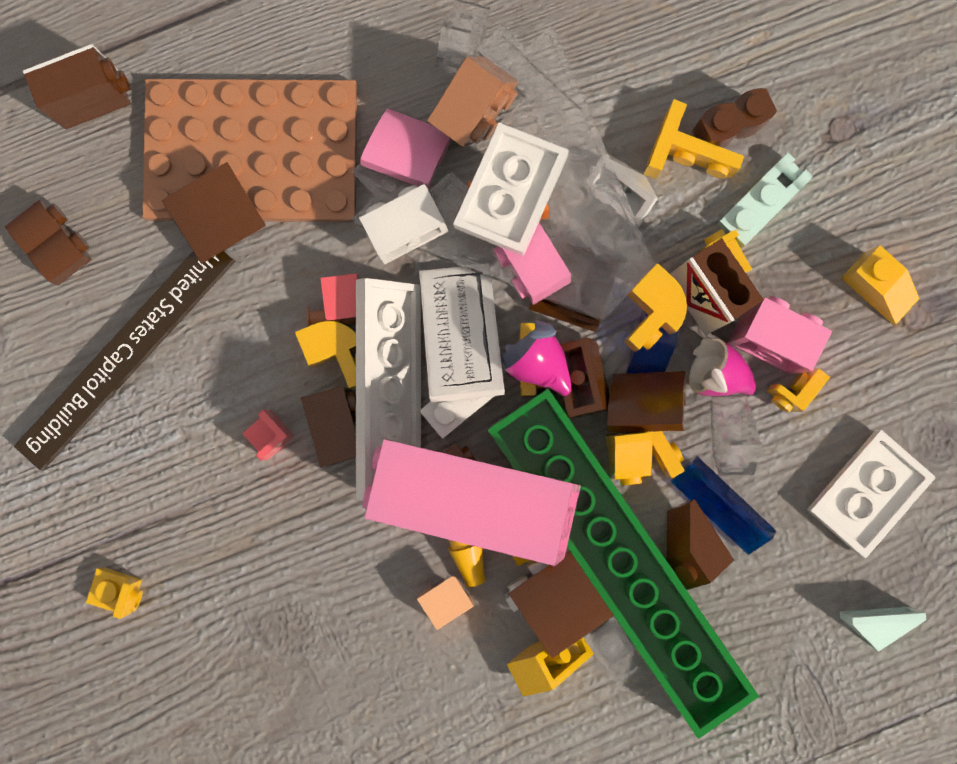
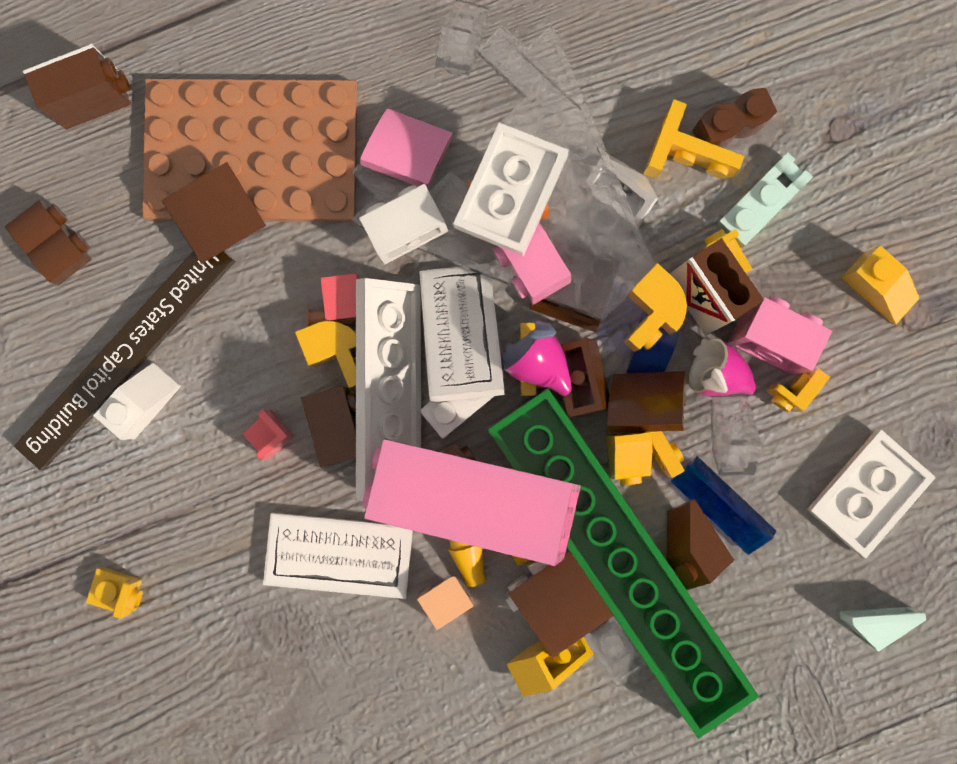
(137, 402): none -> white slope
(337, 555): none -> white tile
(474, 101): nougat brick -> none

